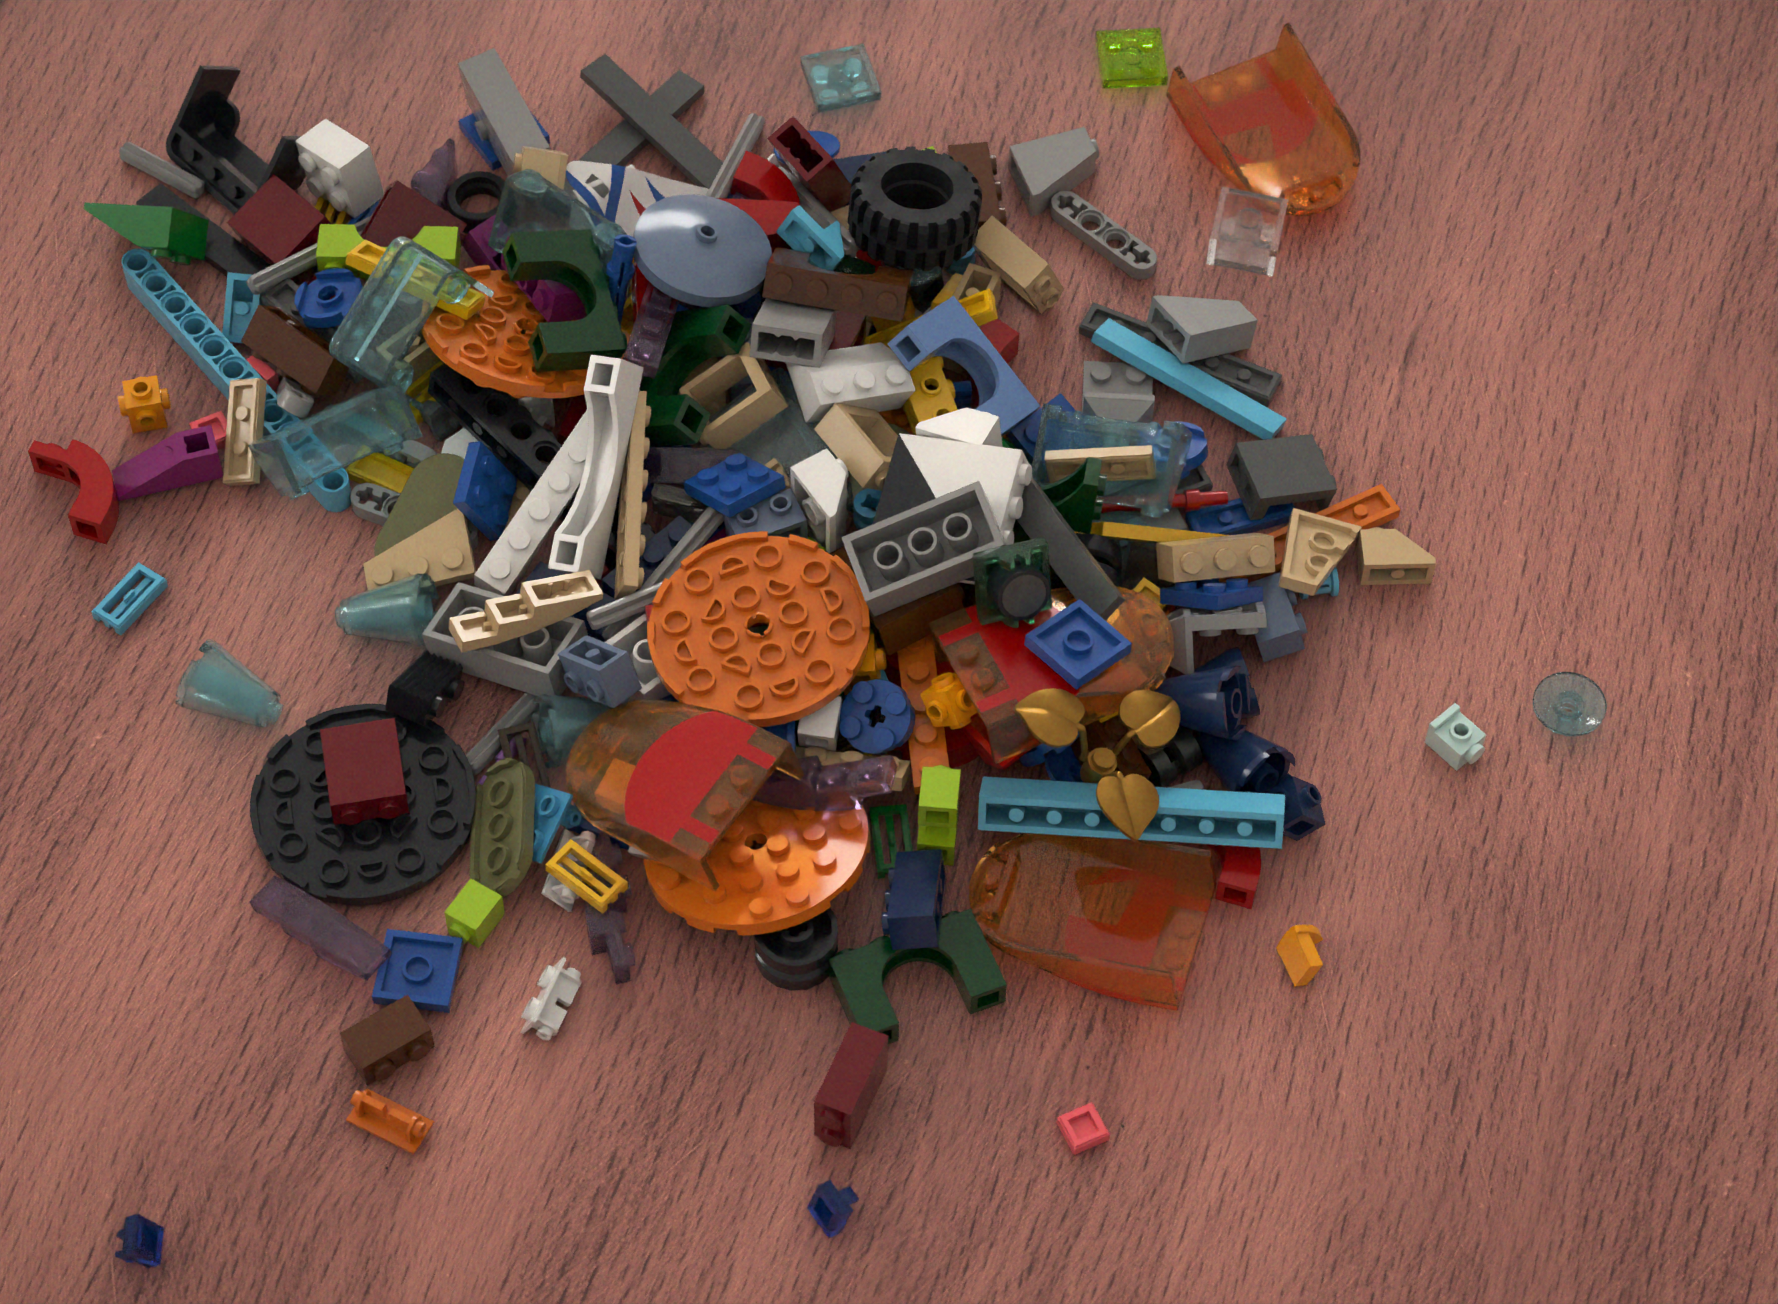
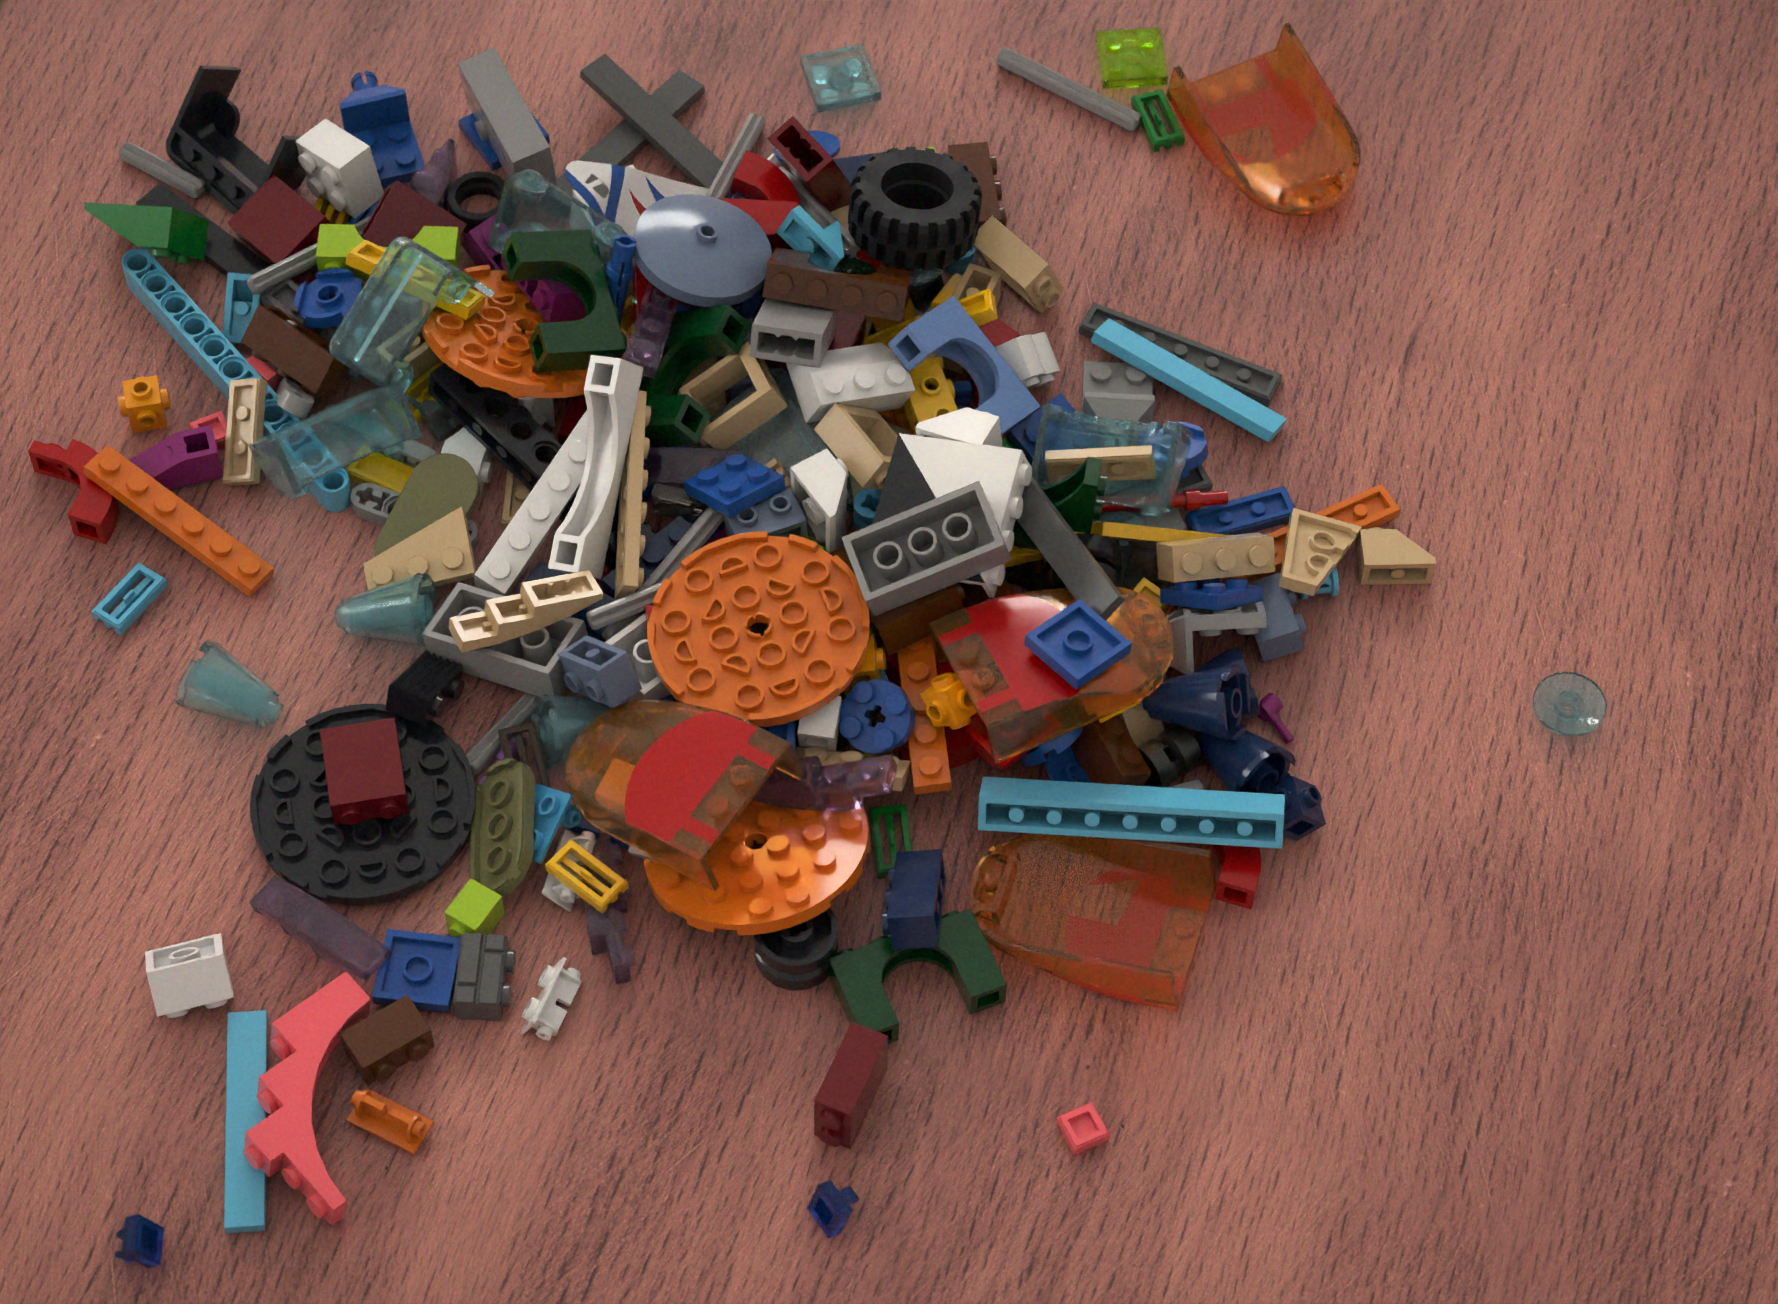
(178, 520): none -> orange plate
(189, 976): none -> white slope
(245, 1064): none -> medium azure tile
(286, 1137): none -> coral arch
(382, 121): none -> blue plate
(482, 977): none -> dark grey brick
(485, 490): blue plate -> none
(548, 163): tan slope -> none
(939, 810): lime arch -> none
(1012, 582): piece -> none
(1030, 359): none -> white brick
(1051, 166): light grey slope -> none
(1068, 89): none -> light grey axle
(1107, 231): light grey beam -> none
(1151, 716): pearl gold plant -> none
(1164, 140): none -> green tile
(1201, 326): light grey slope -> none
(1247, 231): clear brick -> none
(1269, 707): none -> magenta hand
(1280, 473): dark grey panel -> none
(1300, 954): light orange tile -> none
(1455, 738): light aqua brick -> none

